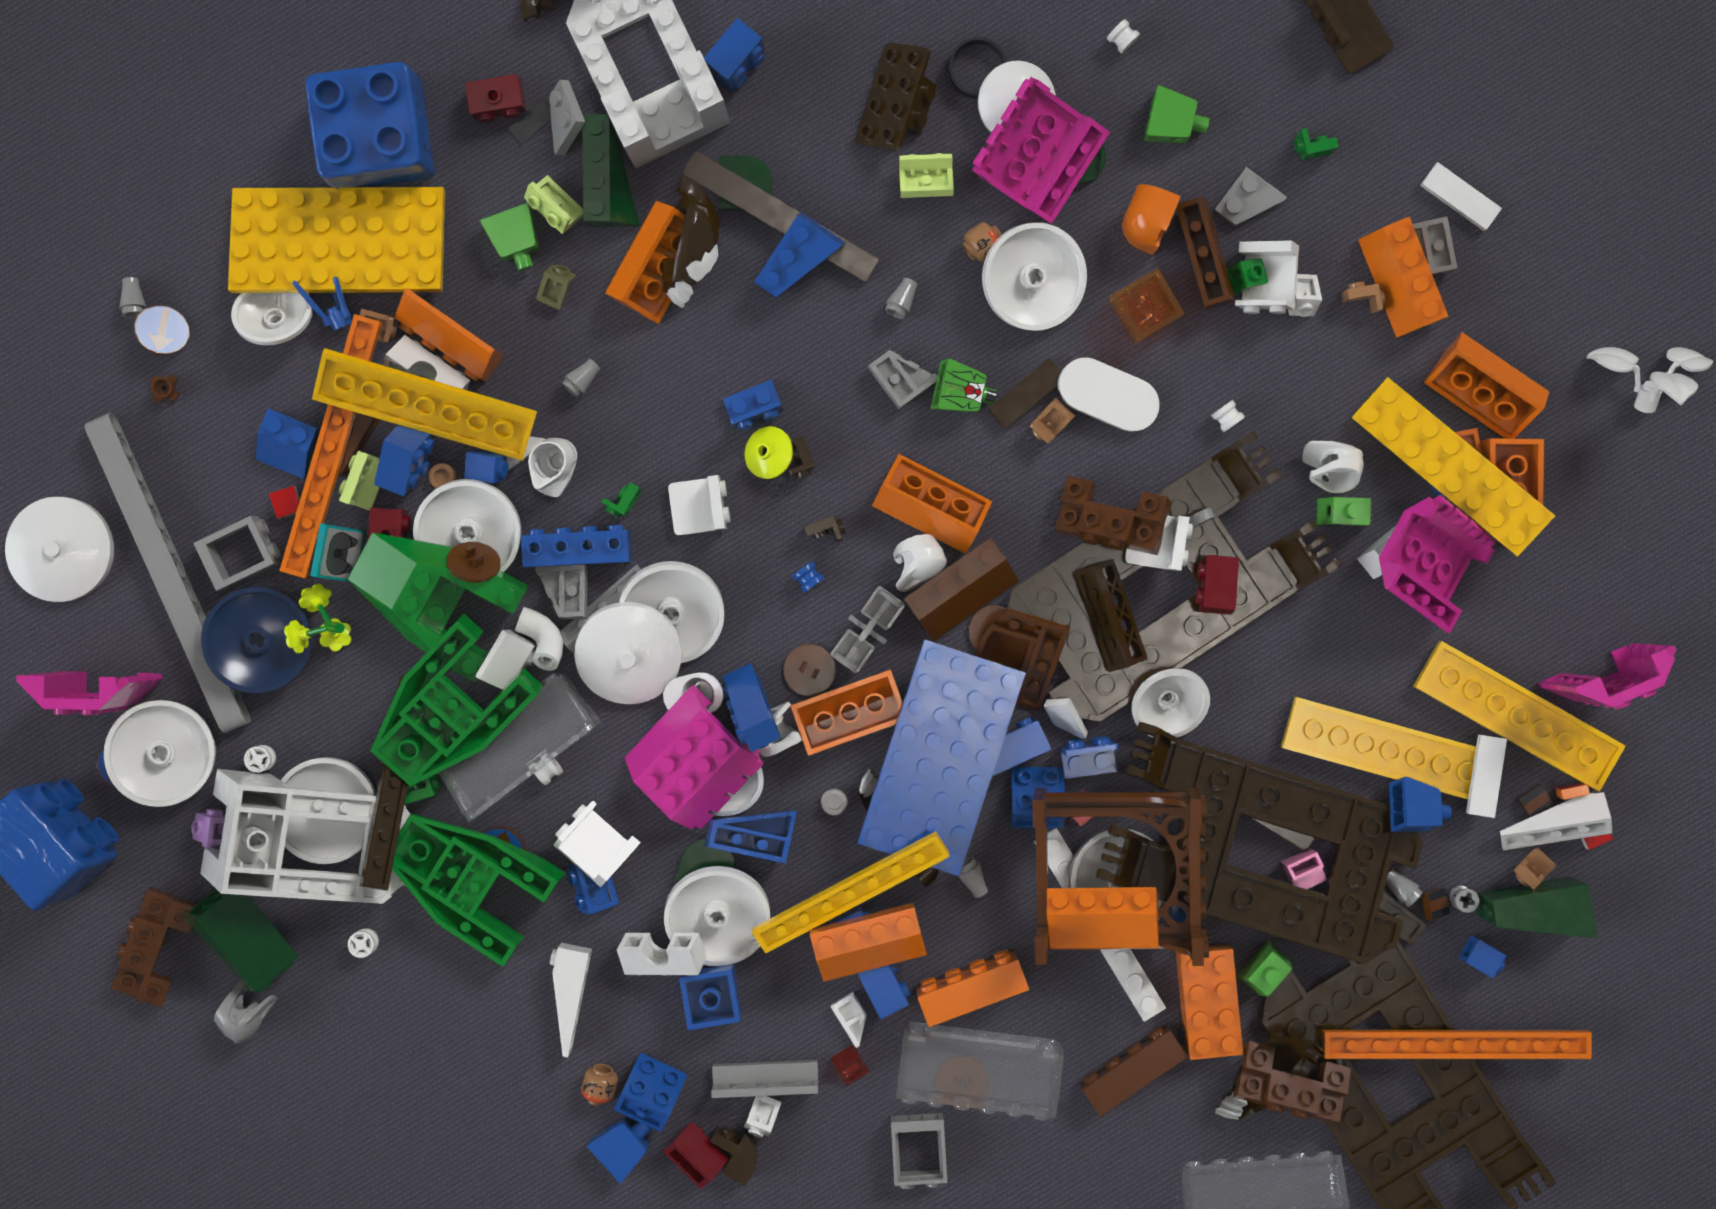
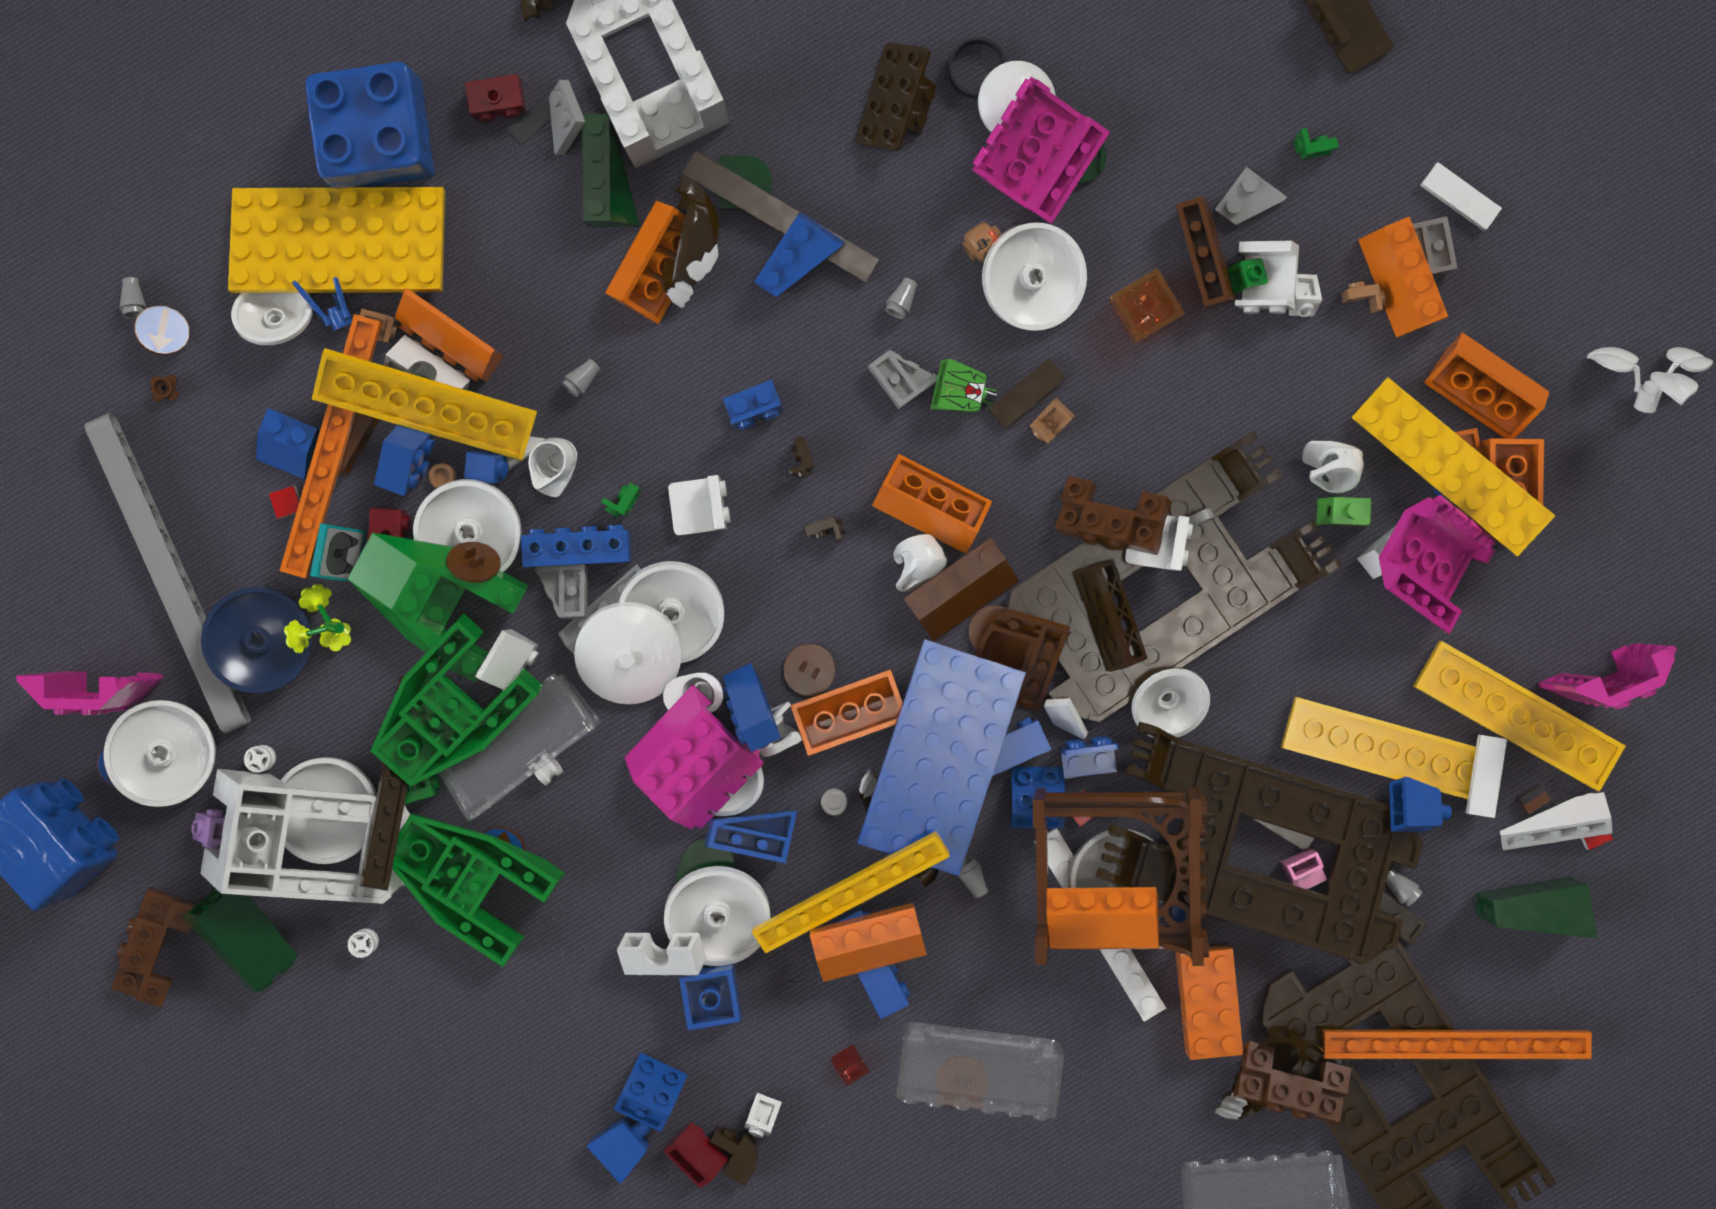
(59, 549): white dish -> none
(214, 564): light grey window -> none
(241, 1023): light grey helmet -> none
(360, 486): yellowish green bracket -> none
(513, 235): bright green torso -> none
(545, 634): white cylinder -> none
(553, 204): yellowish green bracket -> none
(555, 286): olive bracket -> none
(569, 980): white slope -> none
(590, 895): blue bracket -> none
(593, 844): white panel -> none
(599, 1084): medium nougat head -> none
(735, 55): blue brick -> none
(765, 1078): light grey fence -> none
(778, 453): neon yellow dish -> none
(808, 577): blue wheel -> none
(851, 1016): white tile -> none
(853, 648): light grey piece -> none
(918, 1123): light grey window -> none
(926, 175): yellowish green bracket -> none
(971, 988): orange brick -> none
(1108, 394): white tile -> none
(1123, 36): white wheel -> none
(1132, 1070): reddish brown brick -> none
(1148, 217): orange brick -> none
(1173, 117): bright green torso -> none
(1218, 584): dark red brick -> none
(1228, 416): white wheel -> none
(1265, 969): bright green torso -> none
(1435, 903): tile -> none
(1463, 891): light grey bush -> none
(1483, 957): blue brick -> none
(1534, 868): medium nougat bracket -> none
(1572, 791): orange tile -> none

